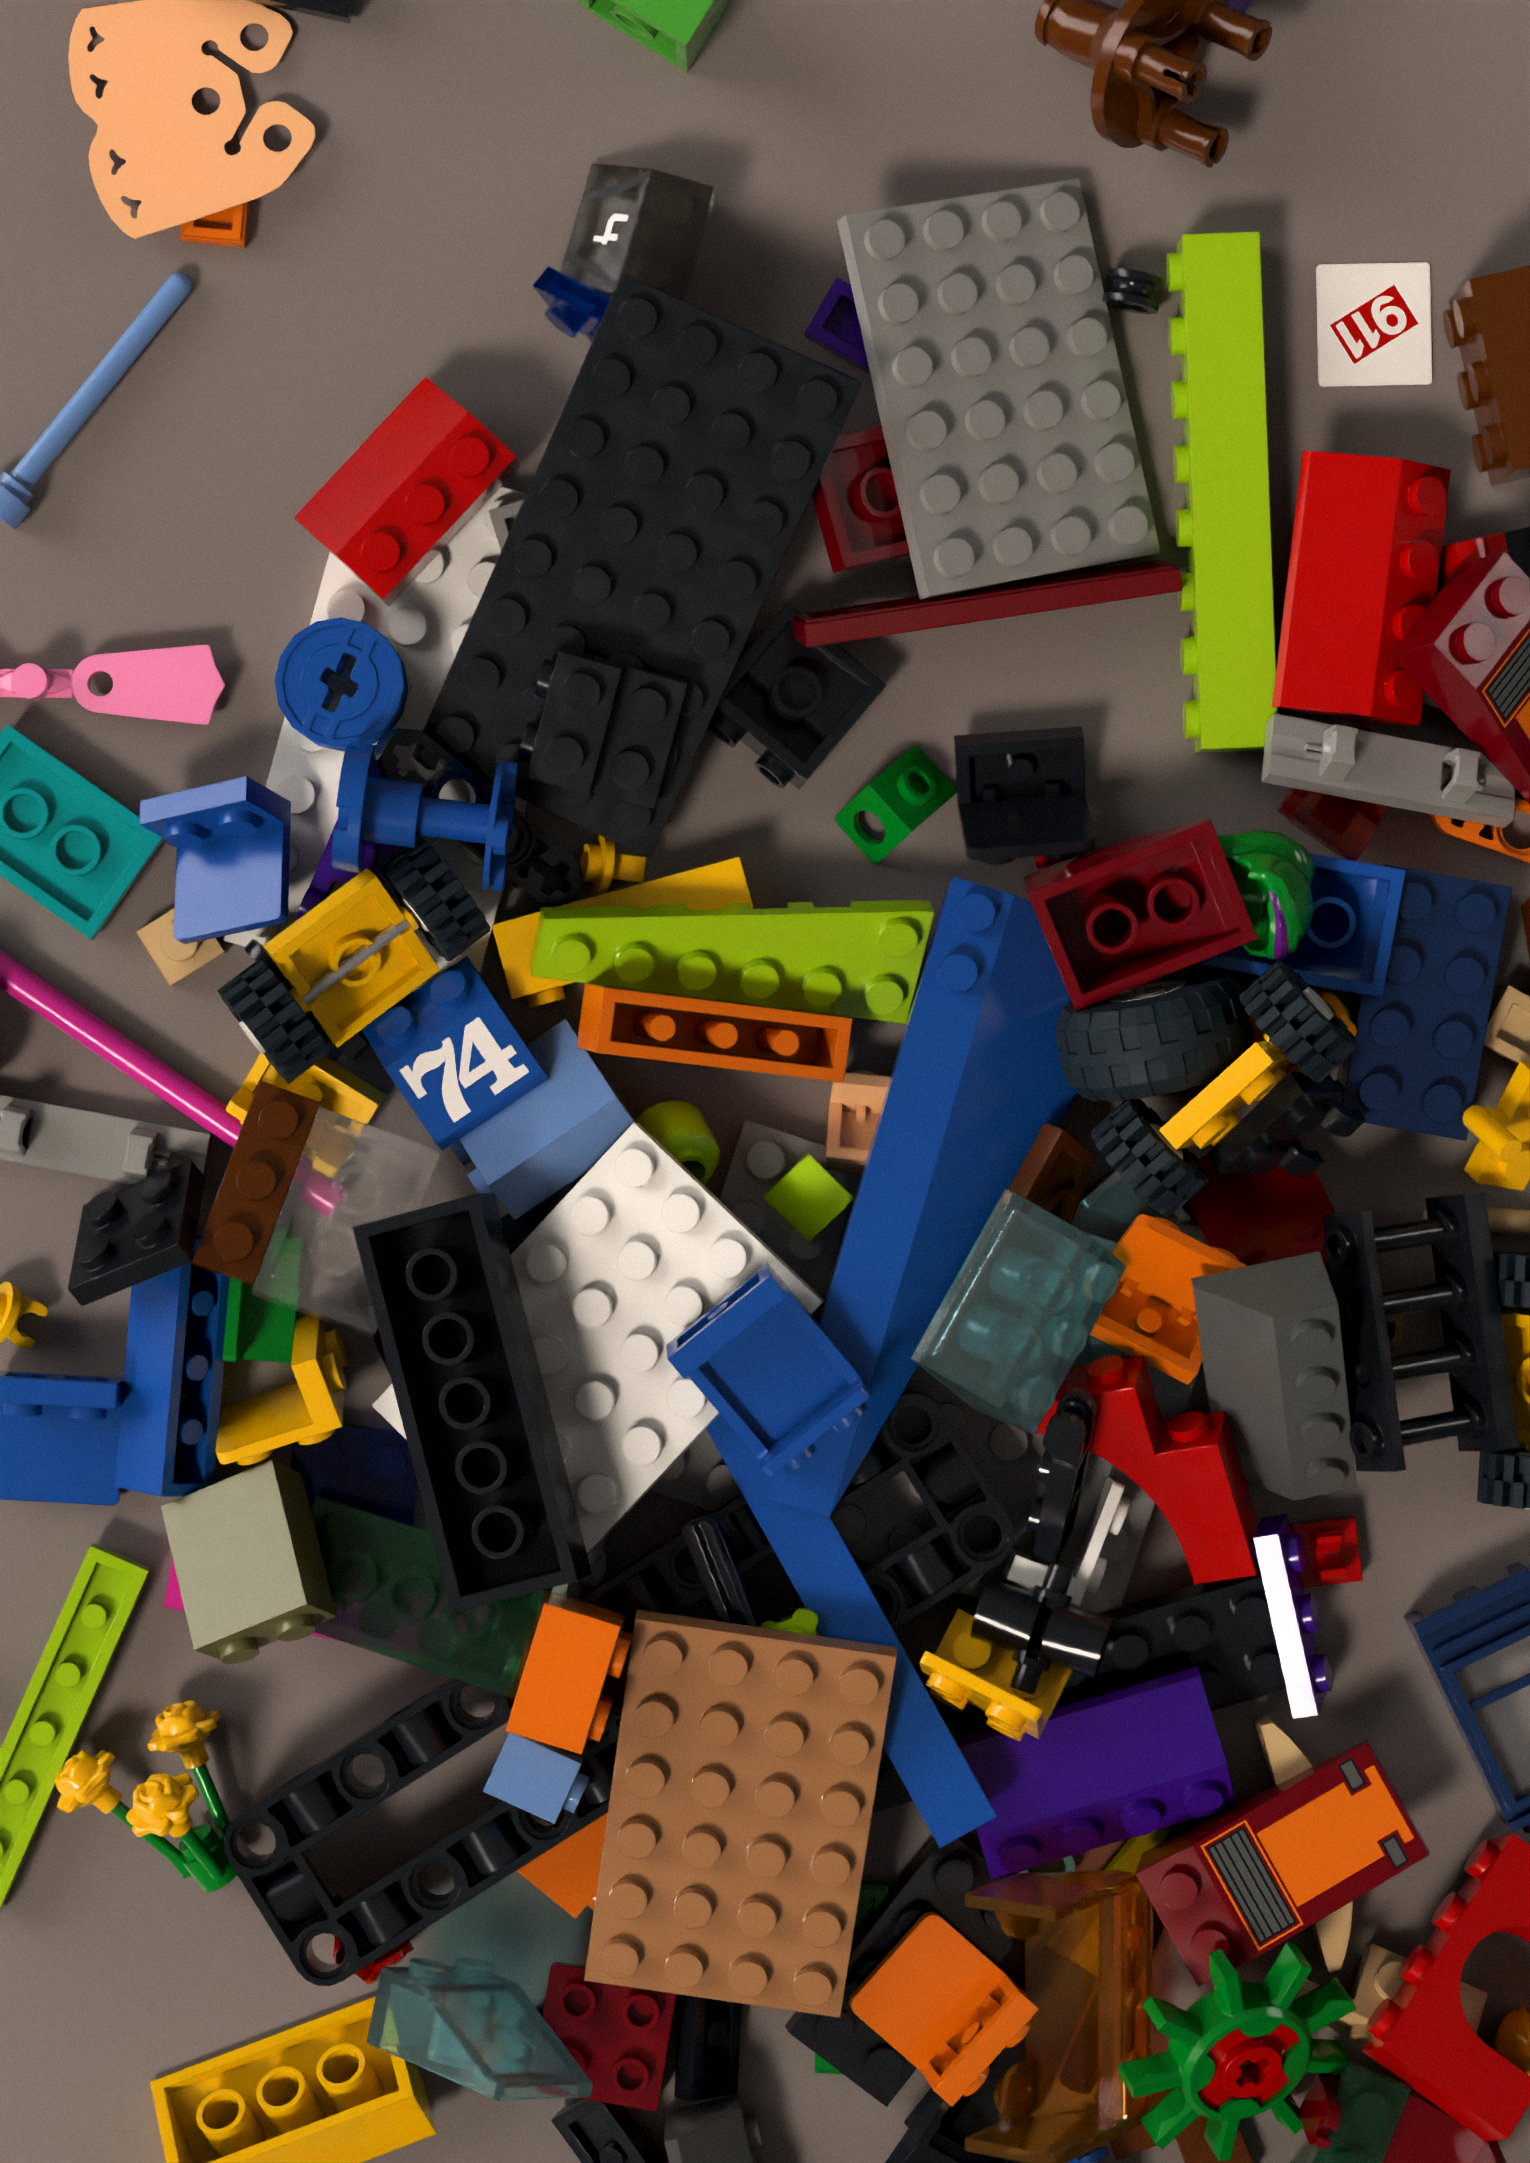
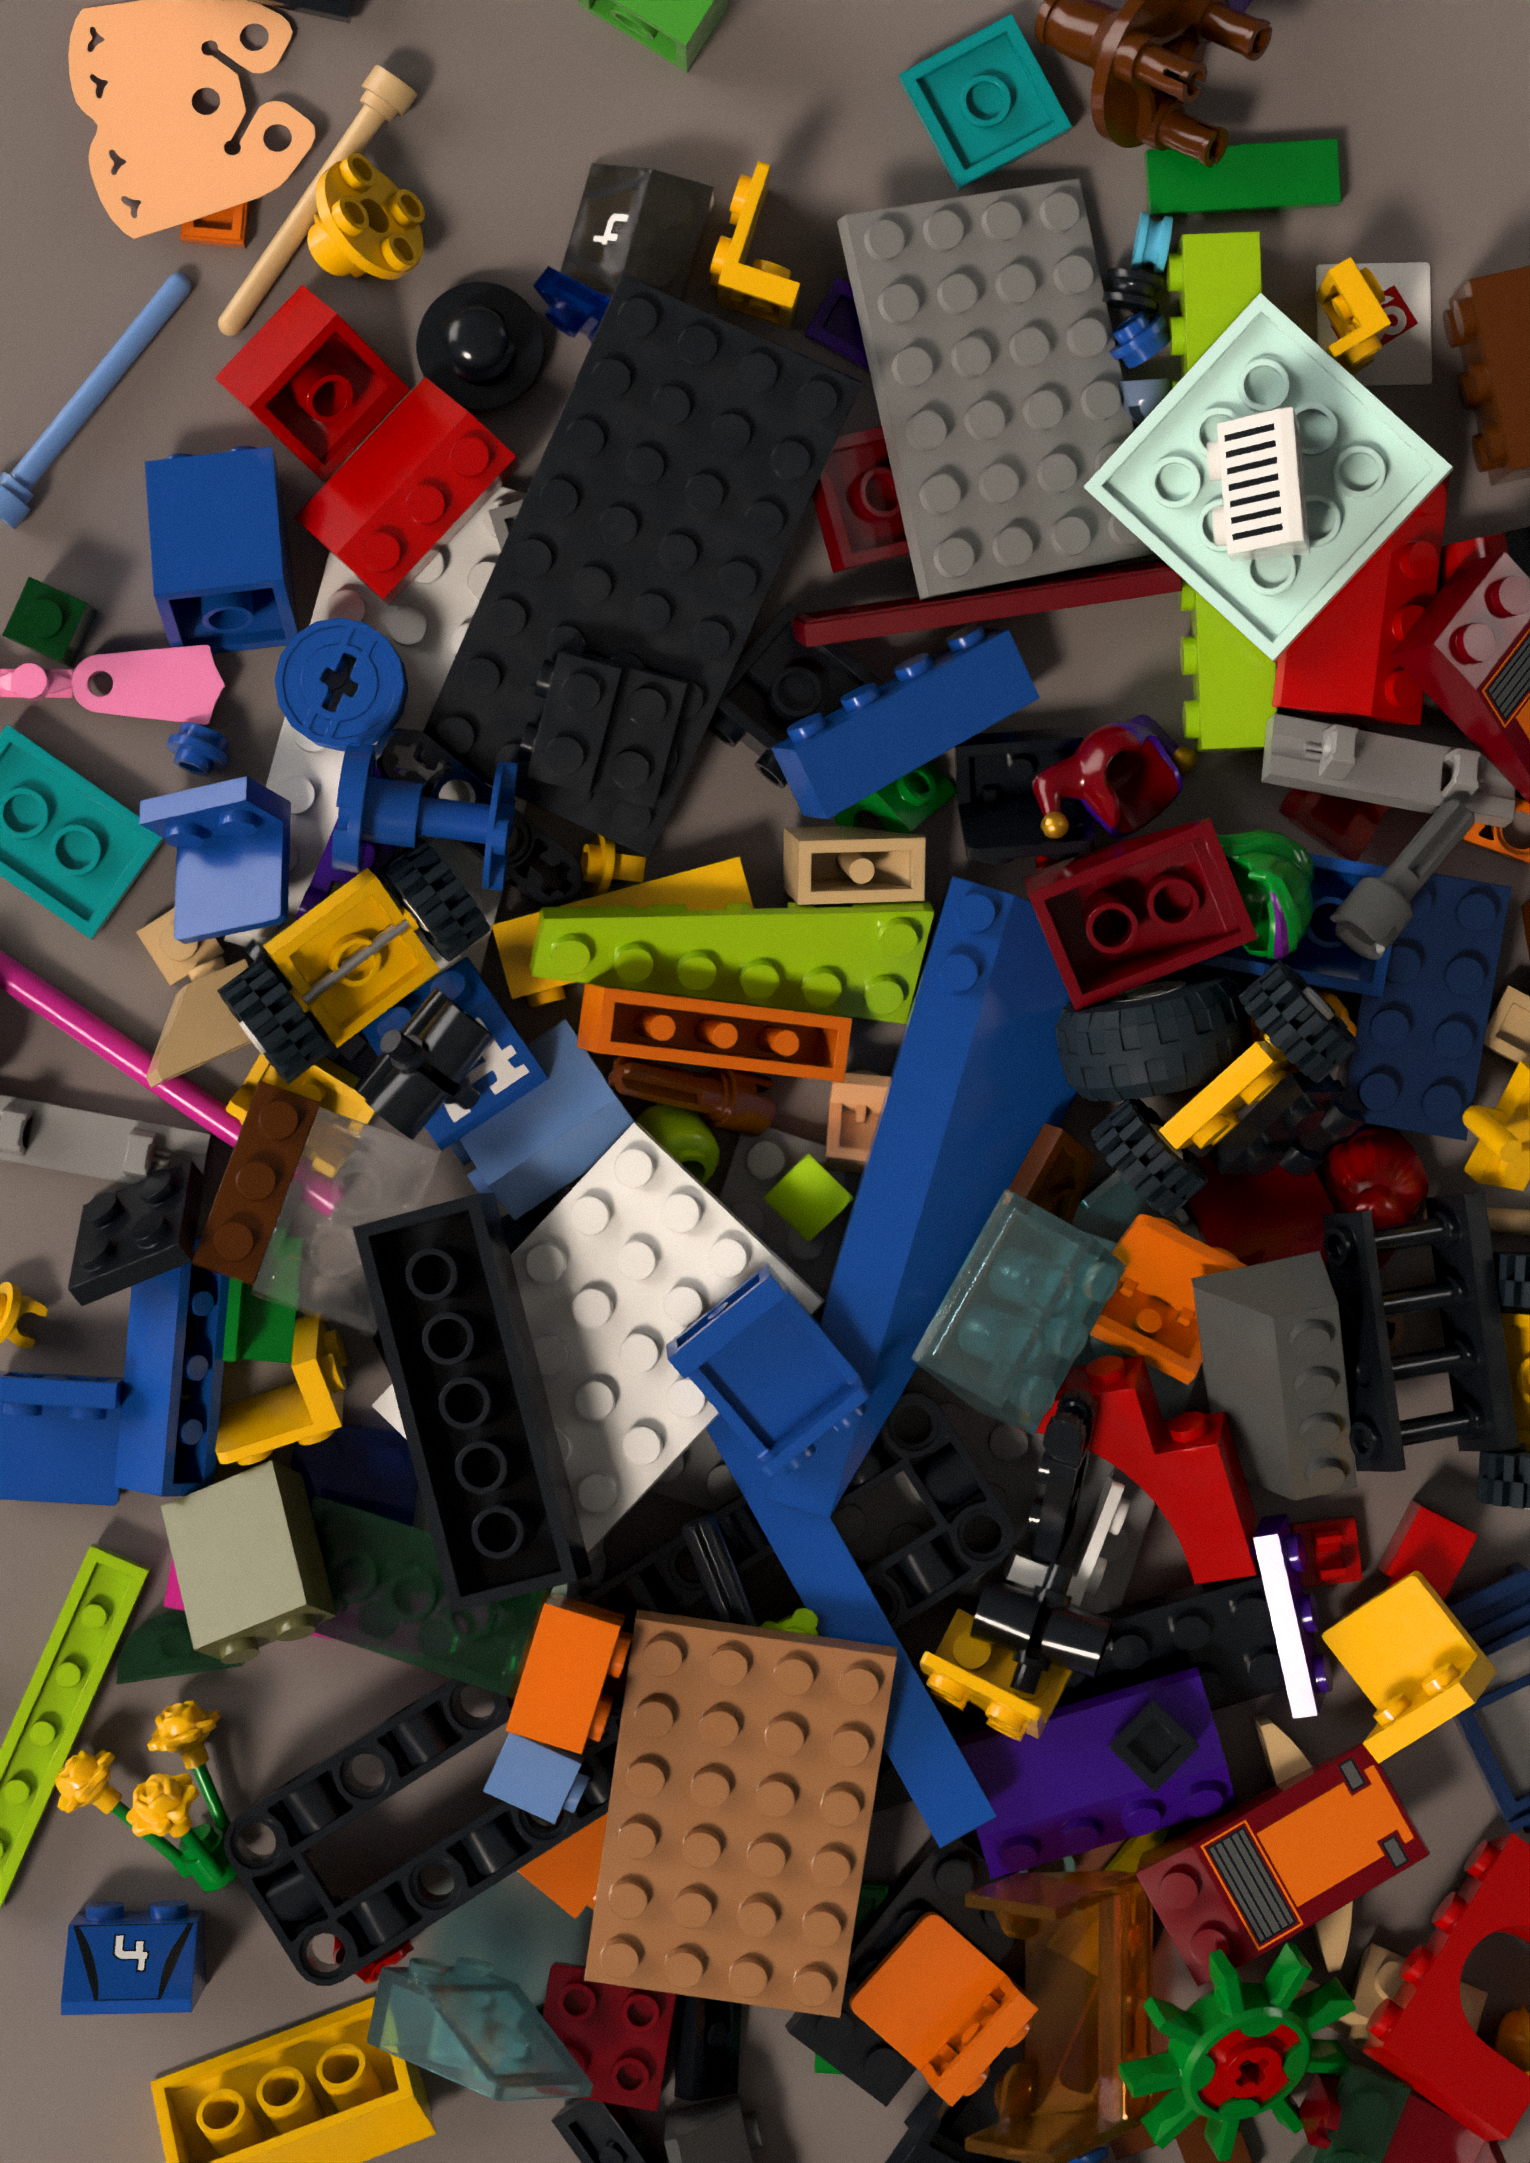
(50, 622): none -> dark green brick
(134, 1959): none -> blue slope
(163, 1650): none -> clear green plate
(198, 749): none -> blue plate
(198, 1024): none -> tan slope
(221, 550): none -> blue slope
(312, 383): none -> red slope
(365, 222): none -> yellow plate
(382, 101): none -> tan piece
(425, 1065): none -> black pin
(481, 345): none -> black plate
(721, 1097): none -> reddish brown piece
(765, 287): none -> yellow bracket
(852, 865): none -> tan slope
(904, 721): none -> blue brick
(984, 102): none -> teal plate
(1119, 775): none -> dark red piece
(1139, 338): none -> blue plate
(1143, 396): none -> sand blue hinge
(1151, 242): none -> medium azure bush
(1153, 1745): none -> black plate
(1244, 179): none -> green tile
(1261, 486): none -> white slope
(1354, 309): none -> yellow bracket
(1358, 466): none -> light aqua plate
(1378, 1174): none -> red hair
(1381, 906): none -> dark grey piece
(1409, 1662): none -> yellow bracket
(1427, 1545): none -> red brick

